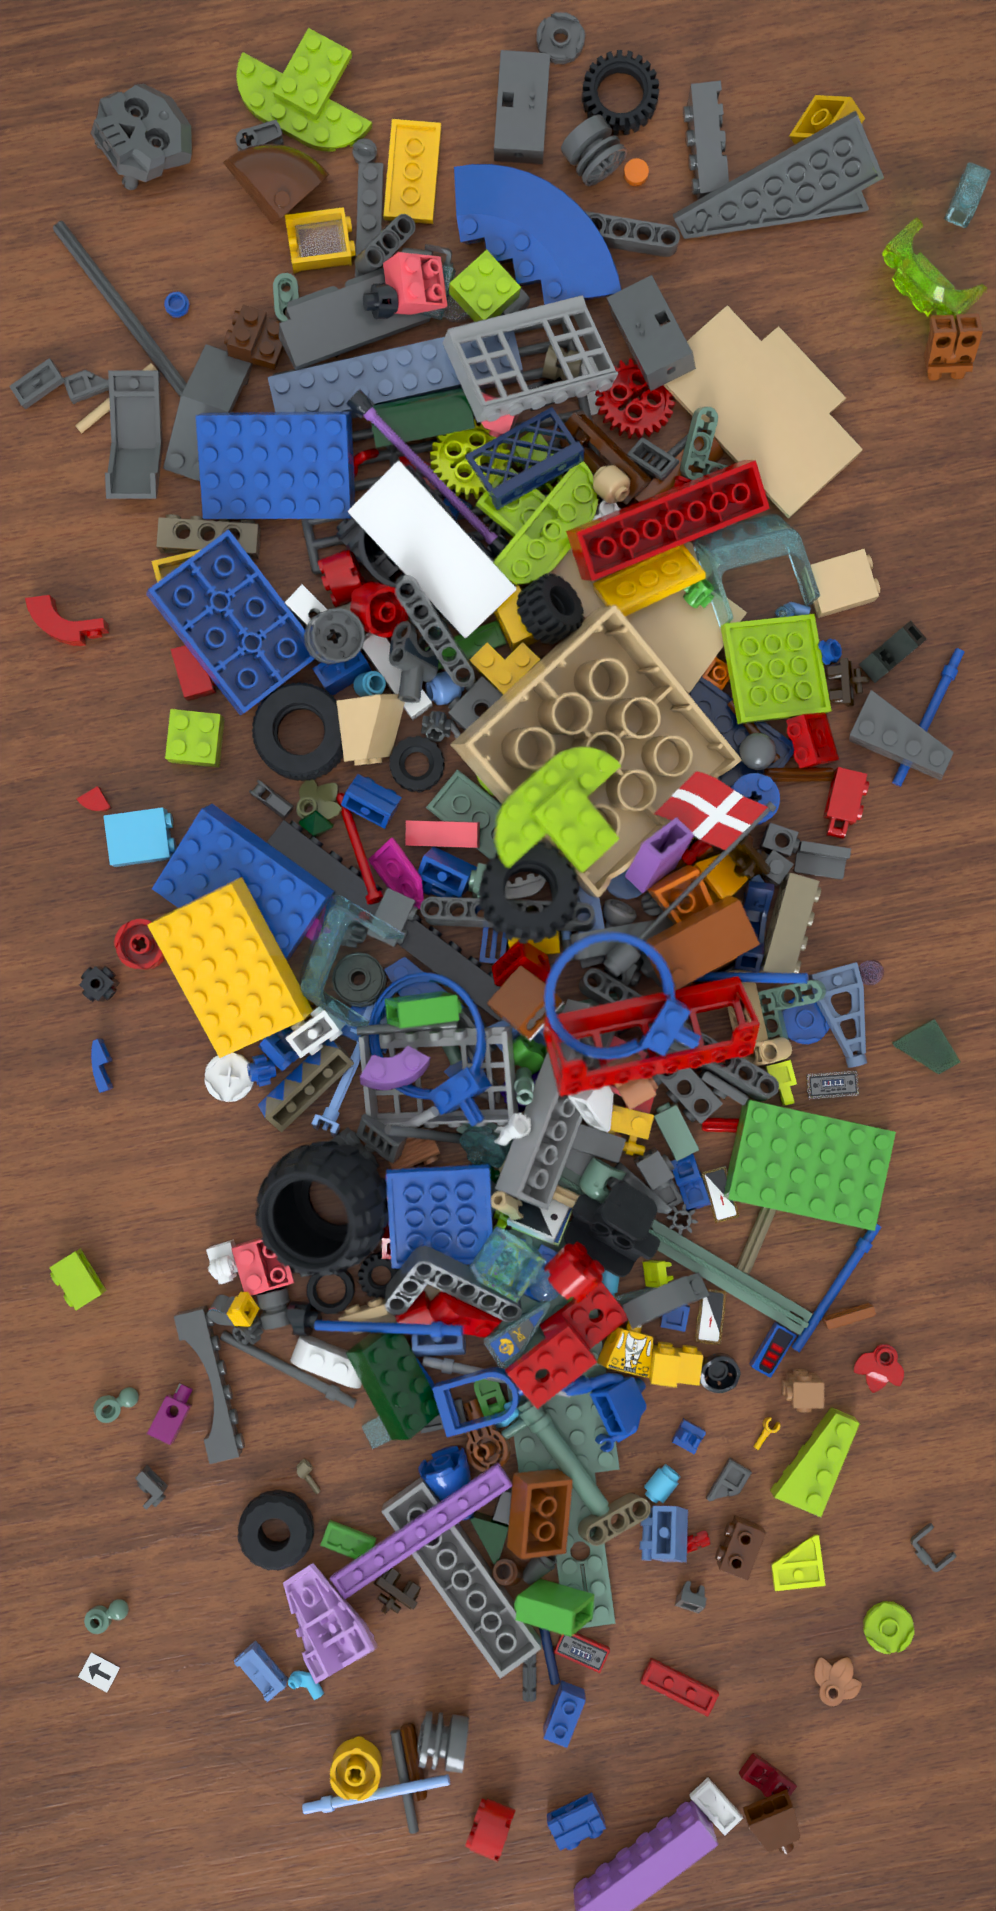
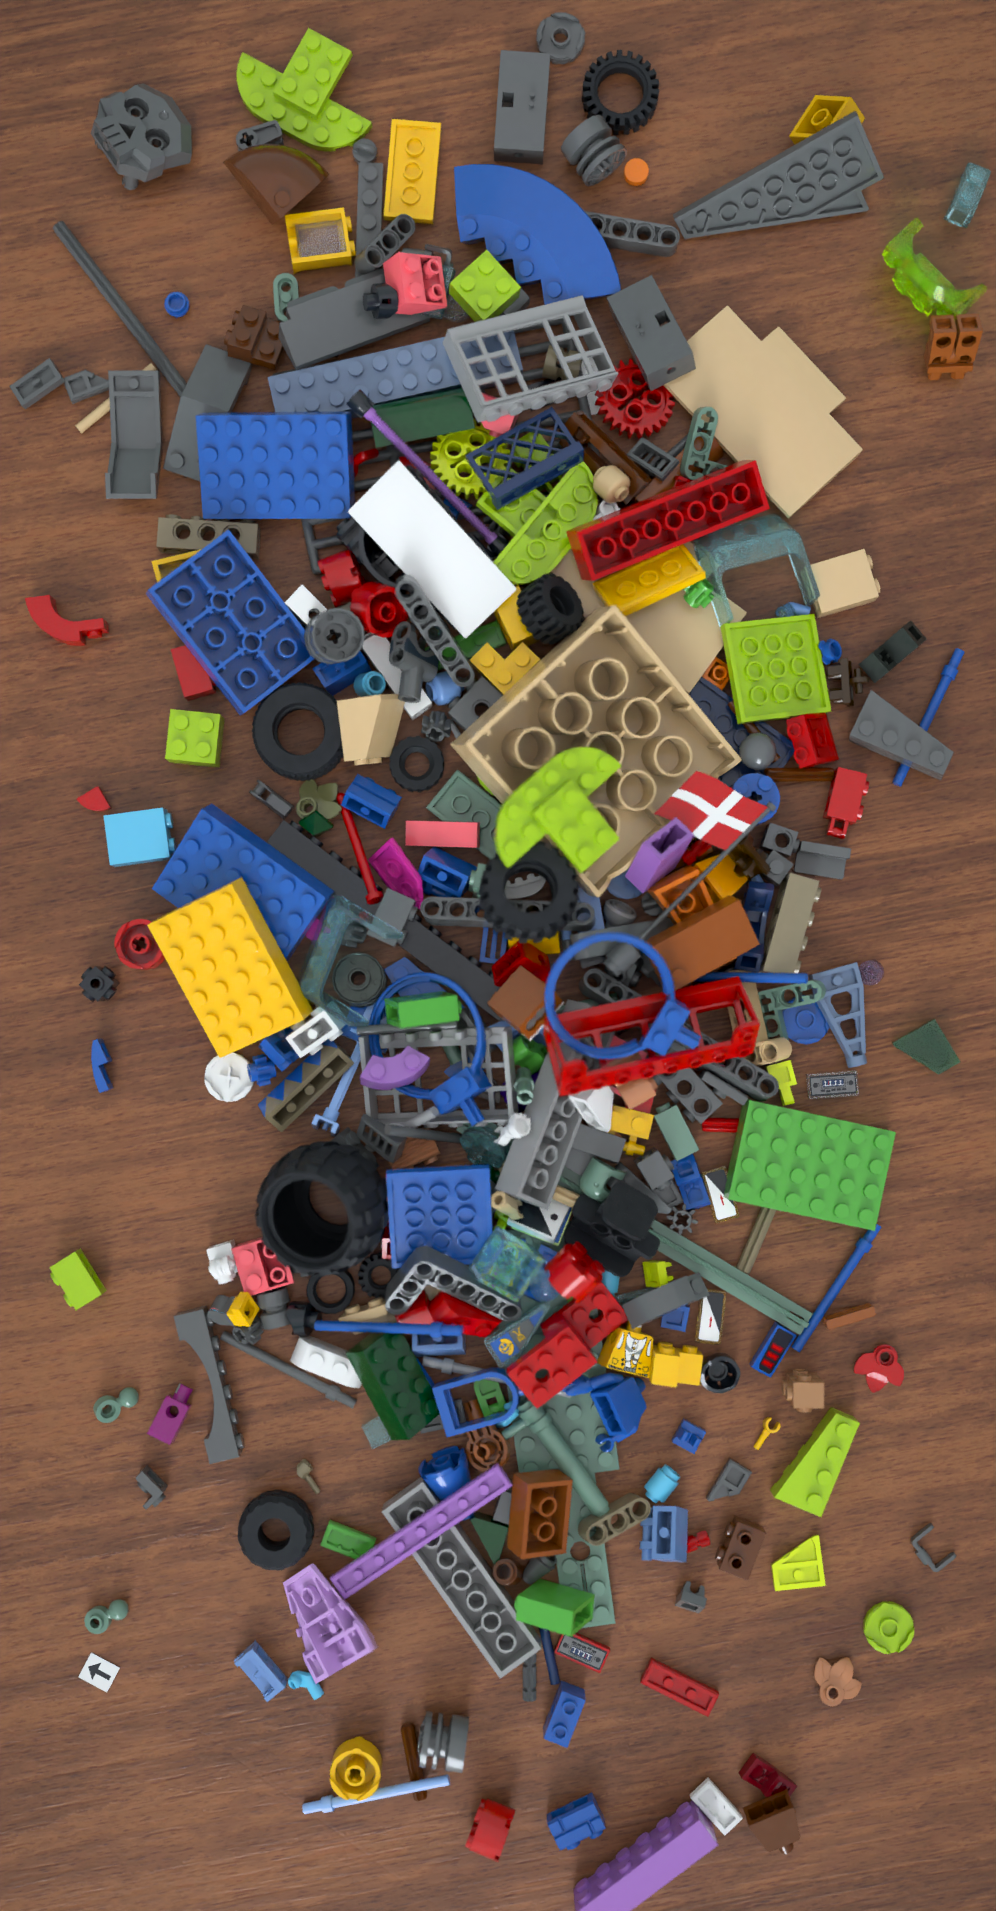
(404, 1778): dark grey bar -> none
(406, 1596): dark brown hips -> none
(705, 138): dark grey wedge -> none

